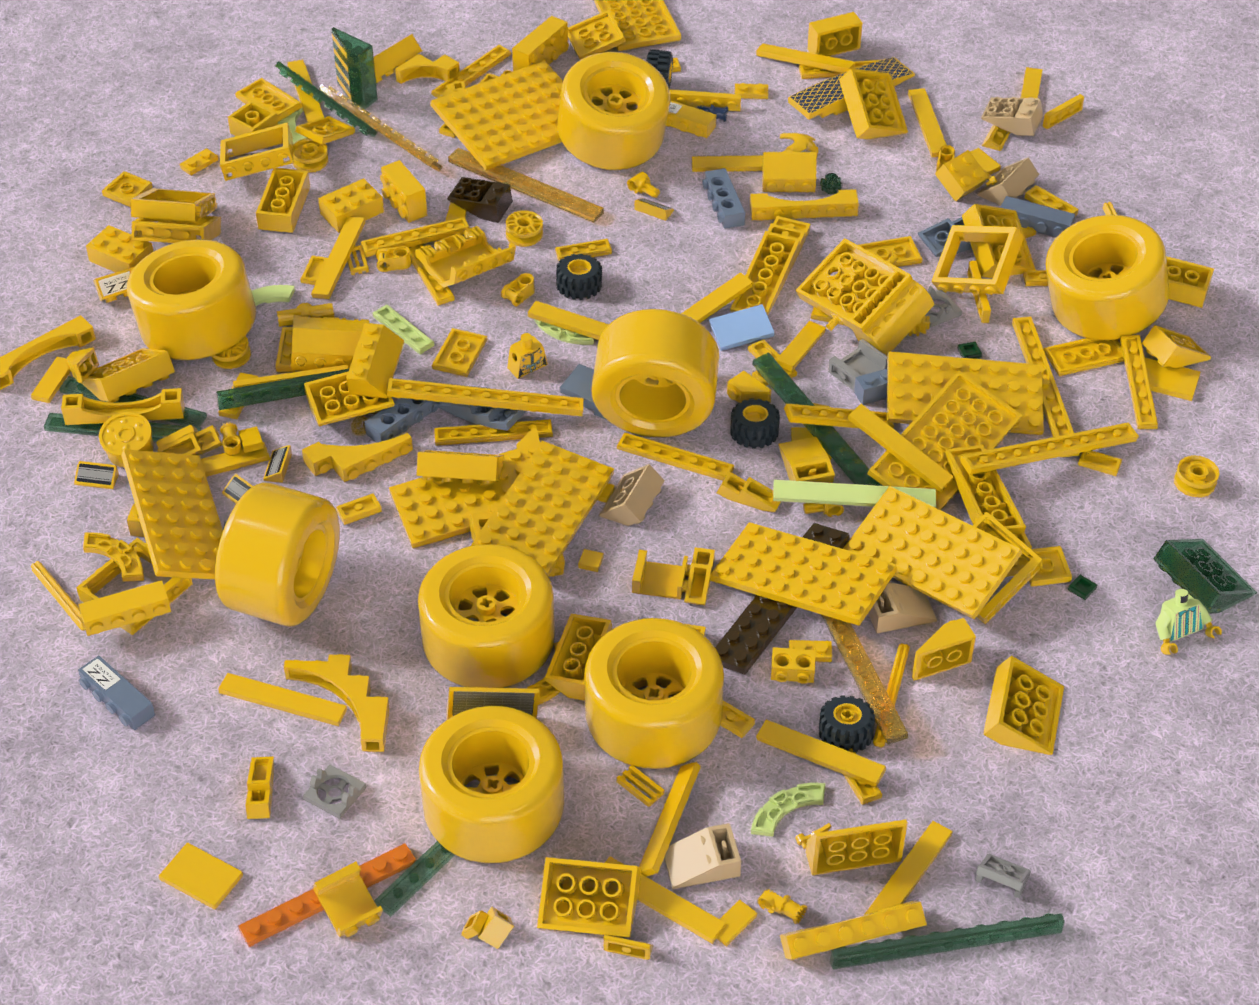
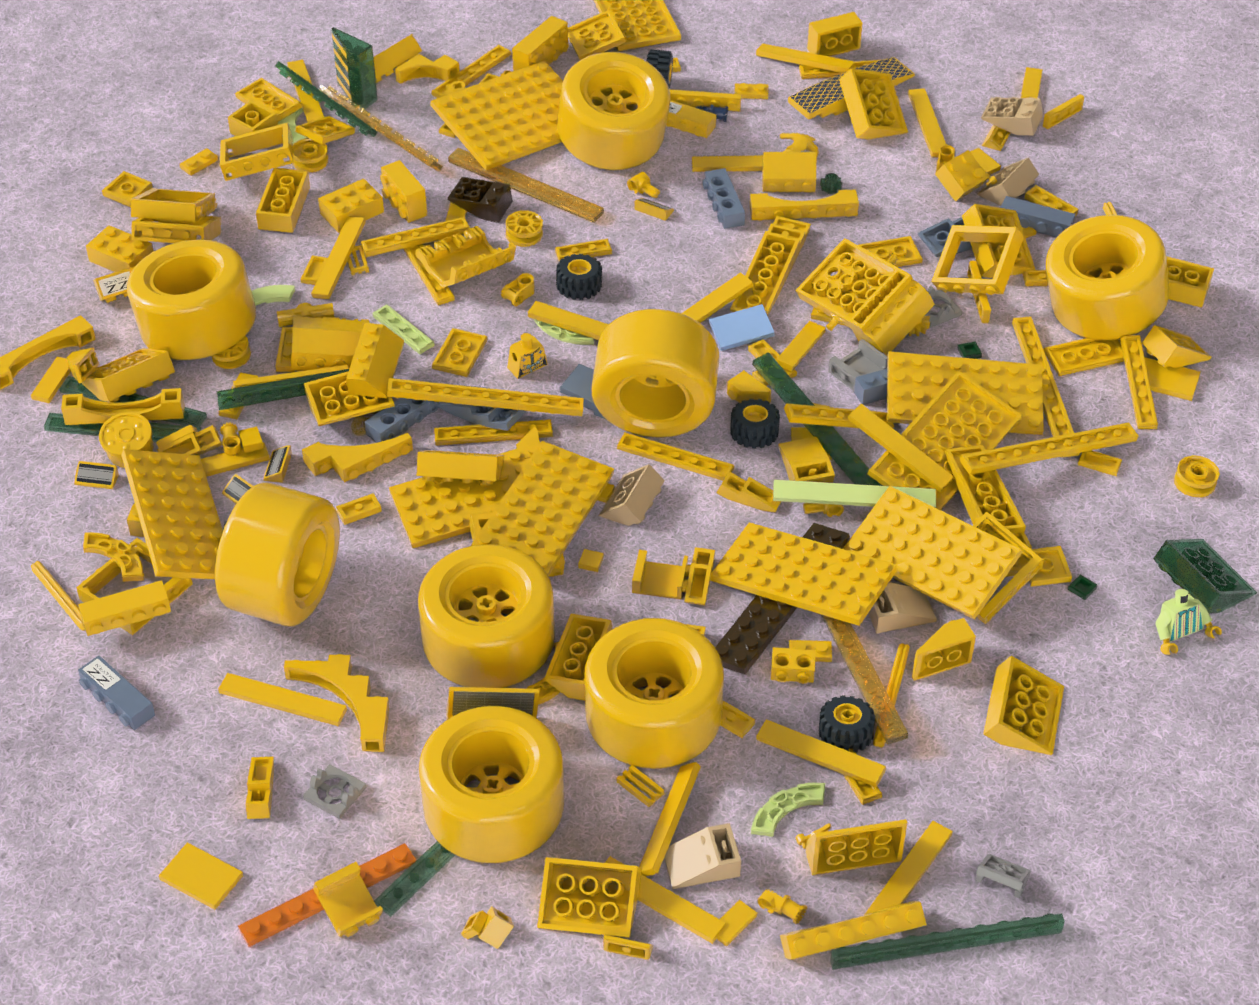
(396, 258): yellow piece -> none

